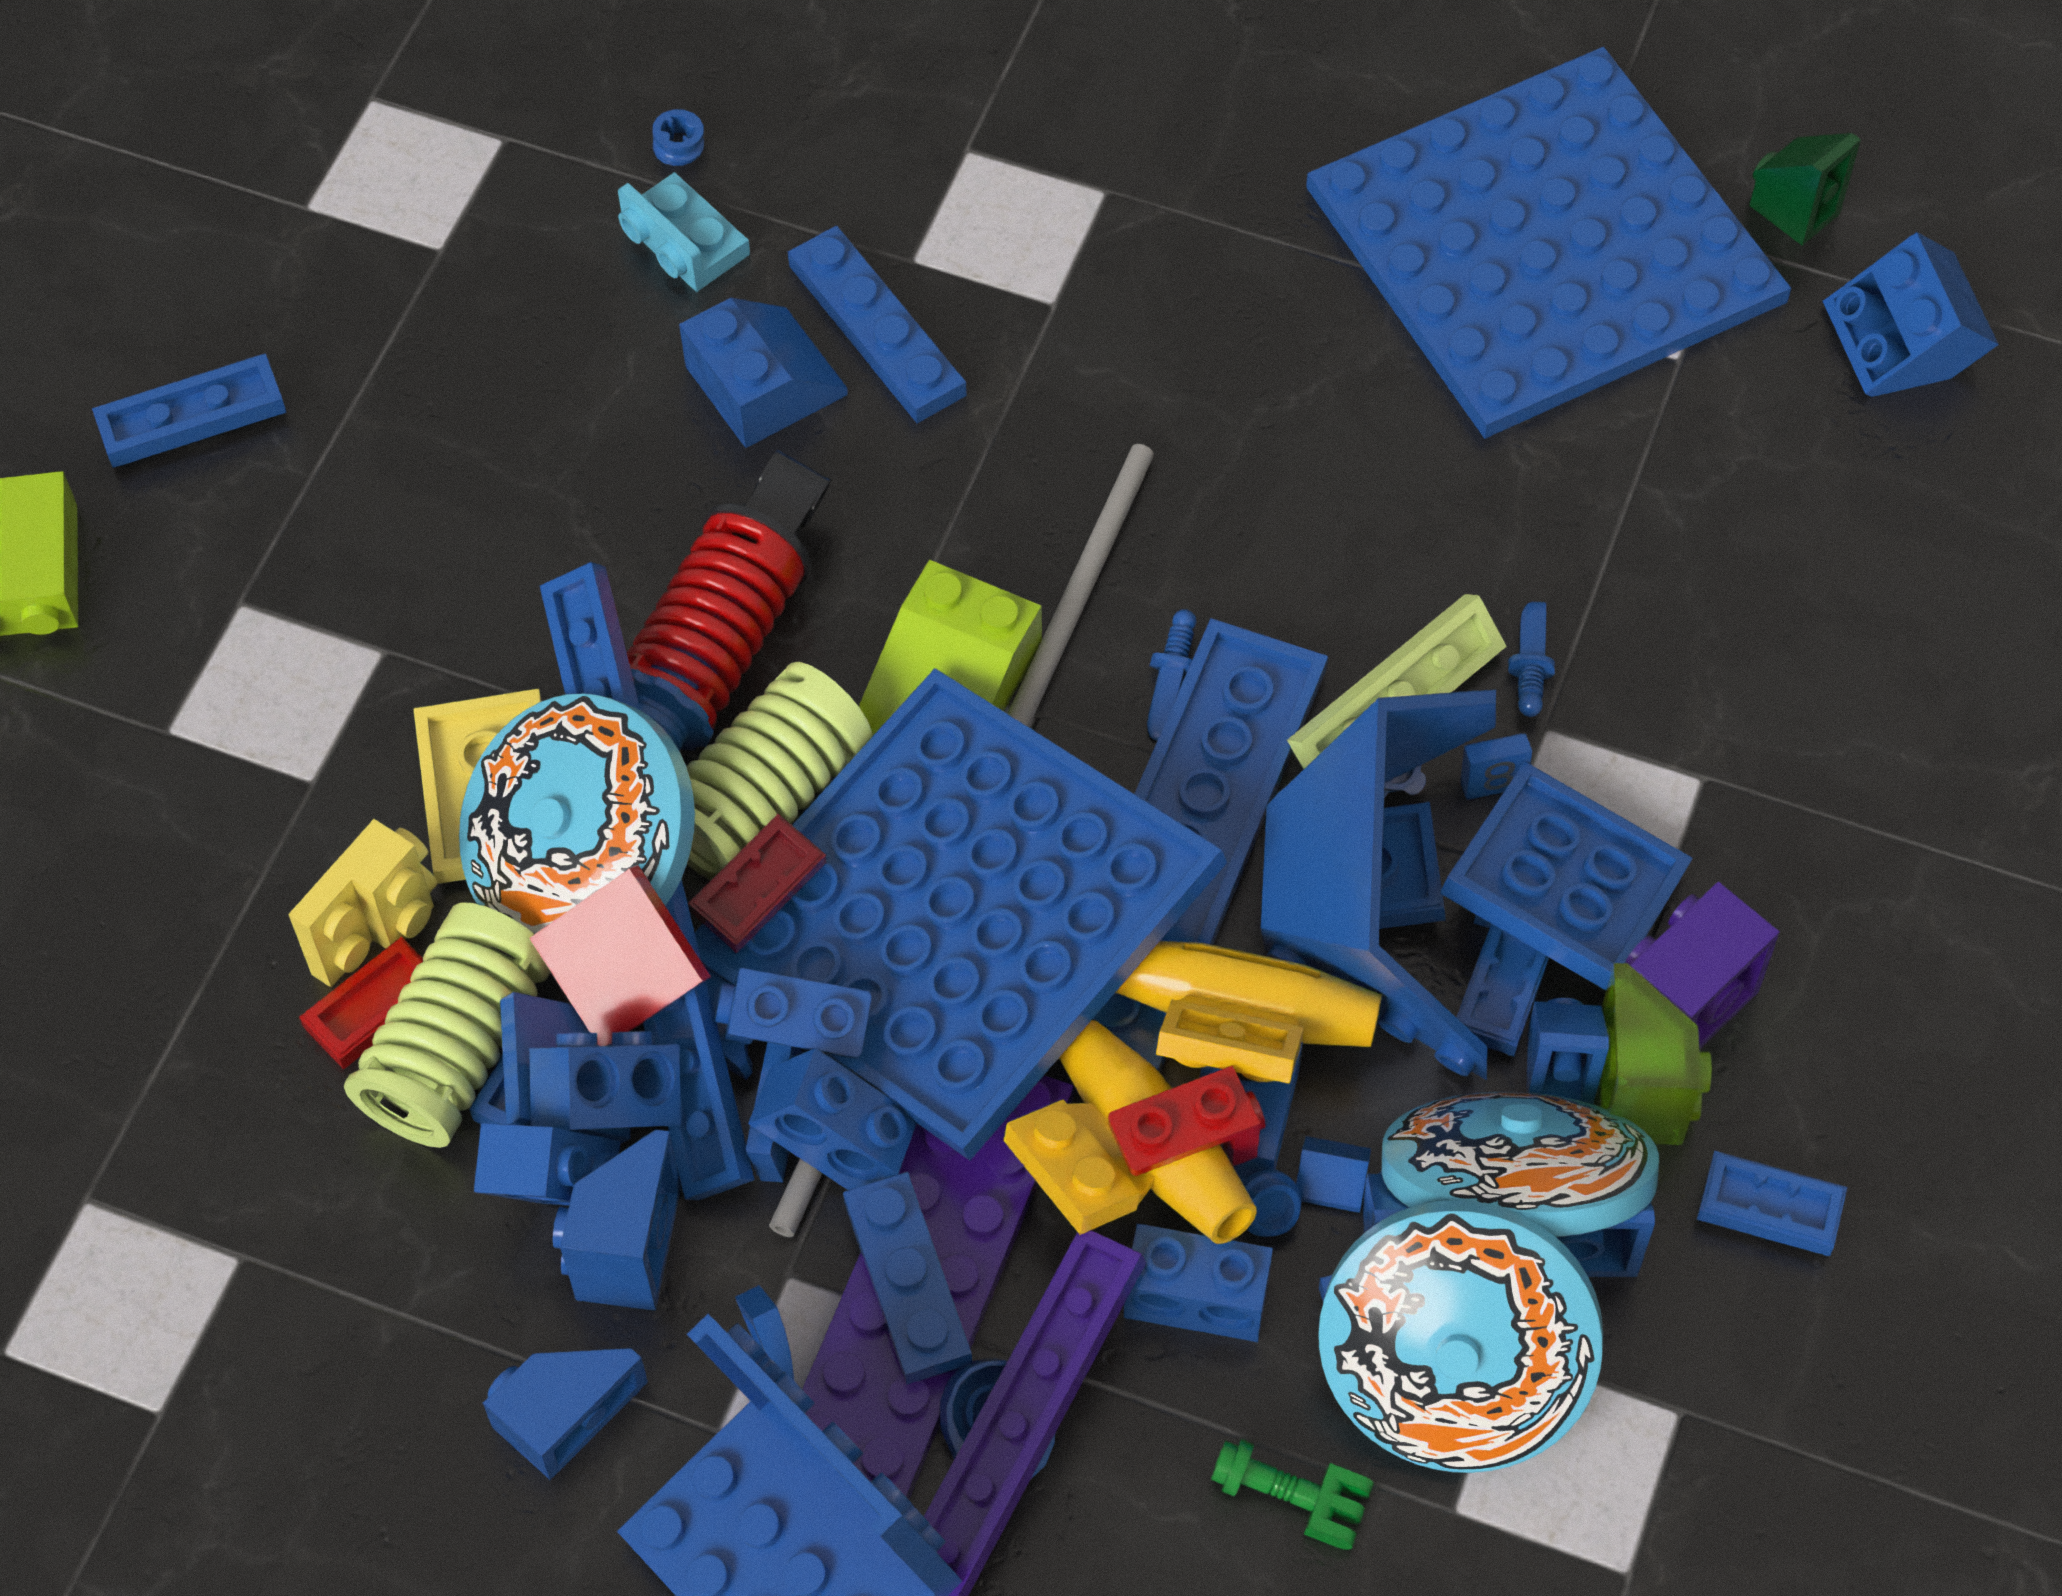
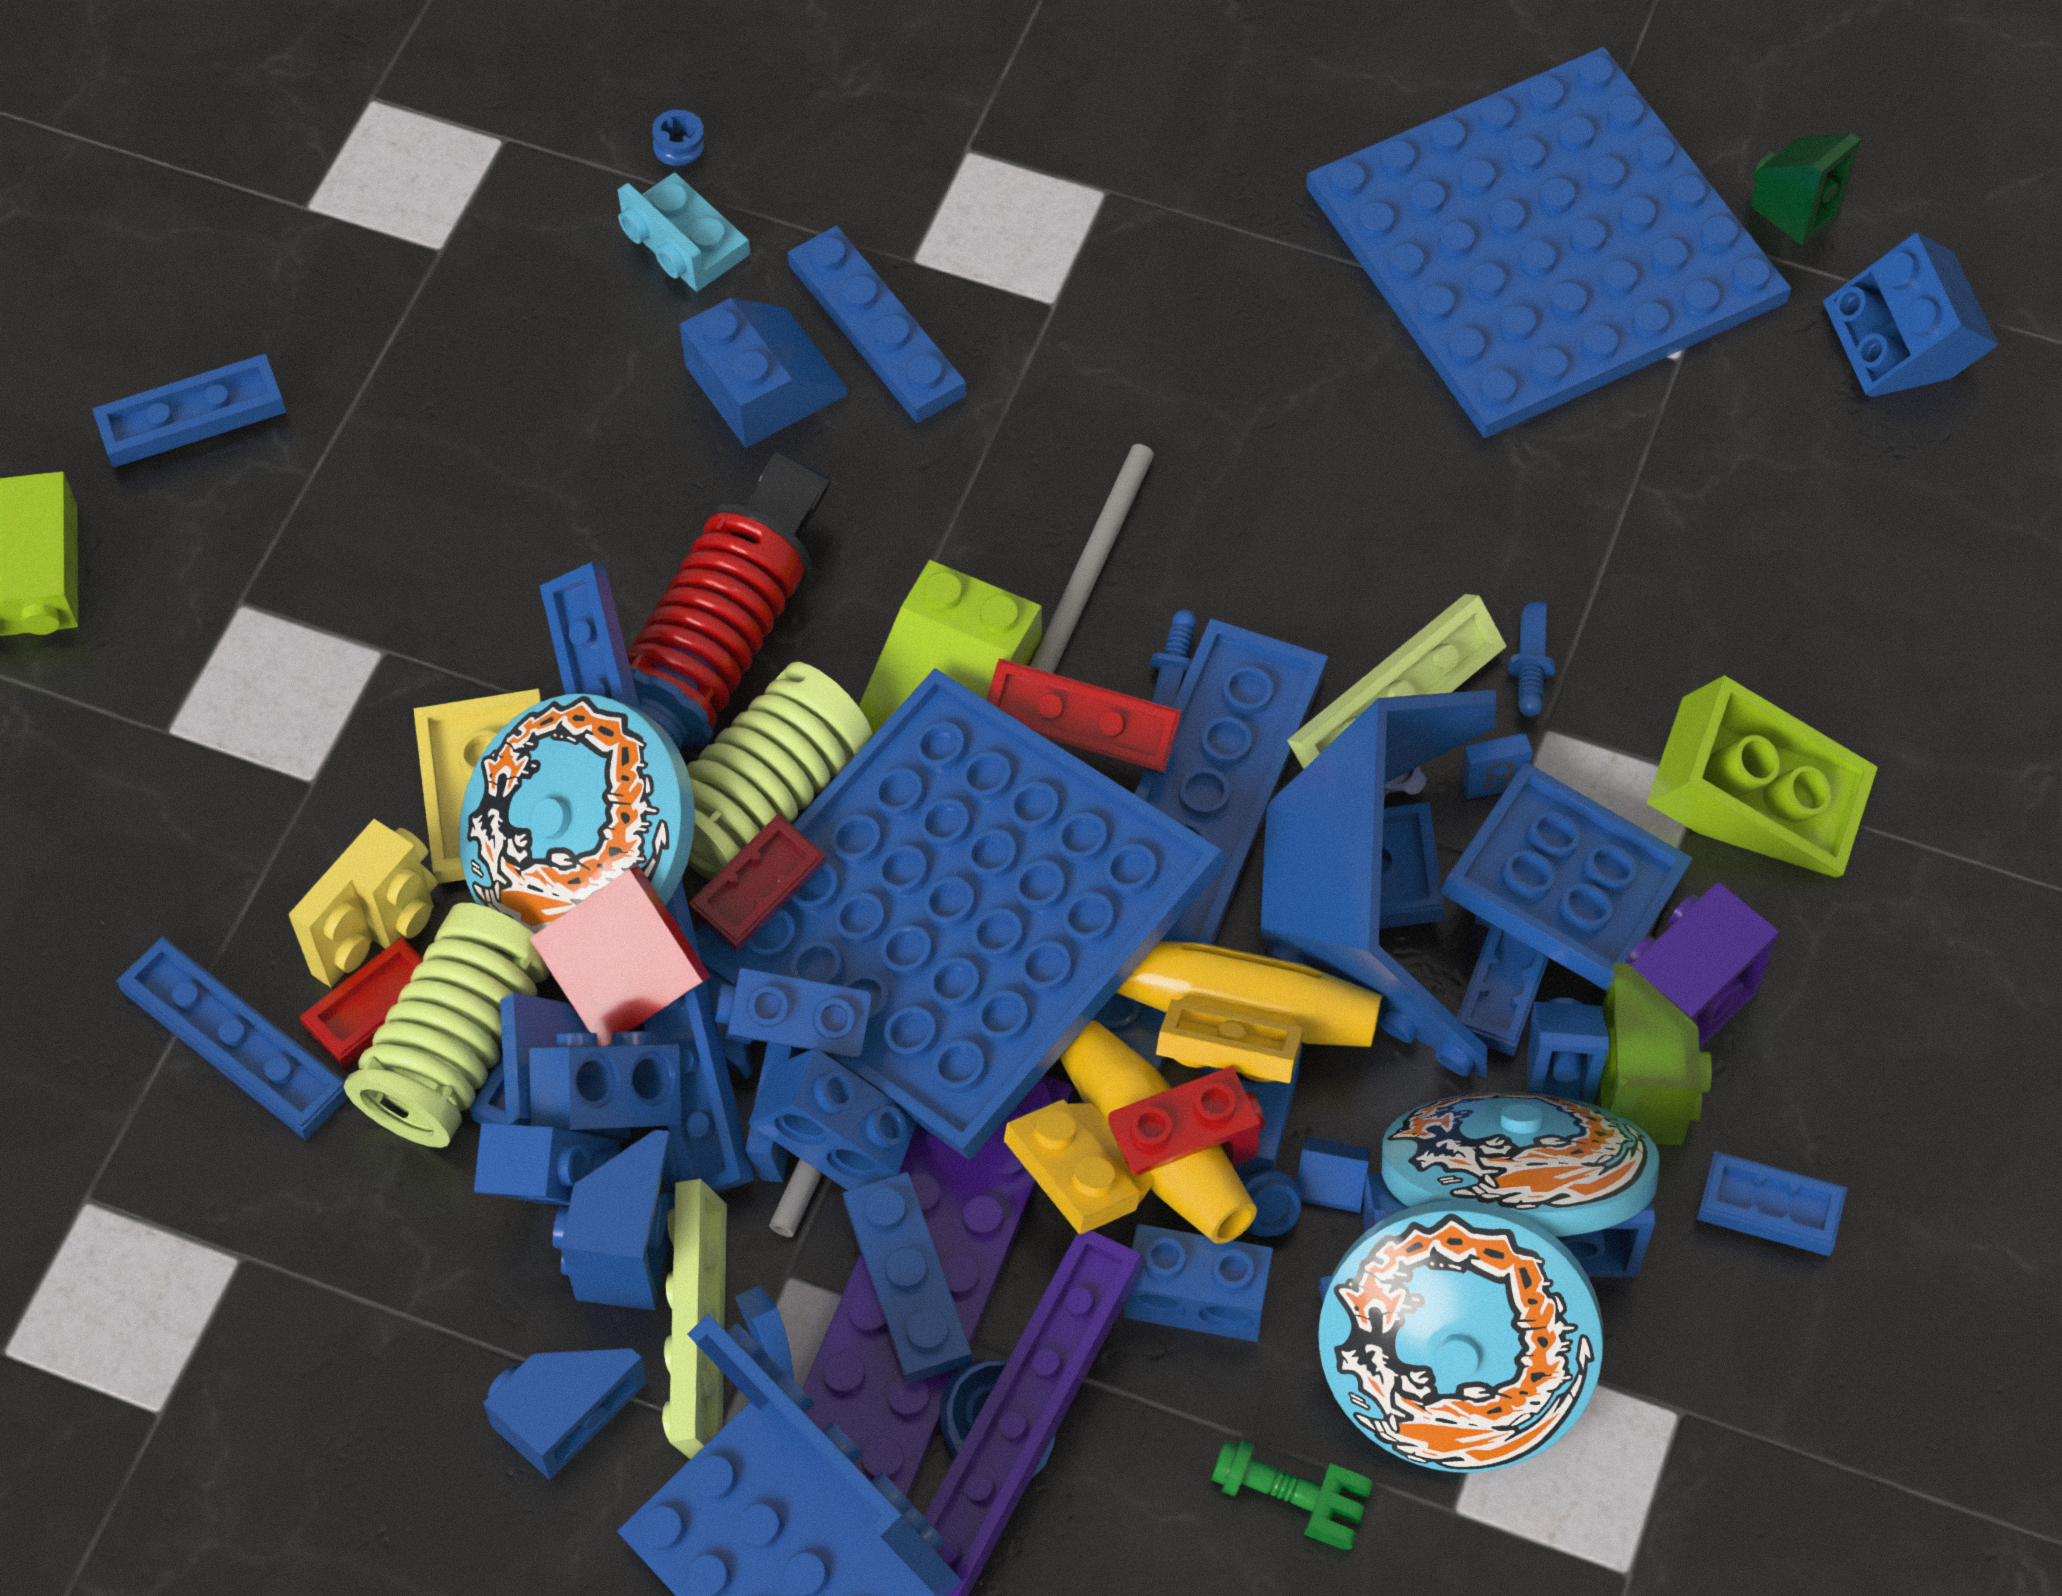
(234, 1037): none -> blue tile
(694, 1291): none -> yellowish green plate
(1086, 715): none -> red tile
(1761, 779): none -> lime slope

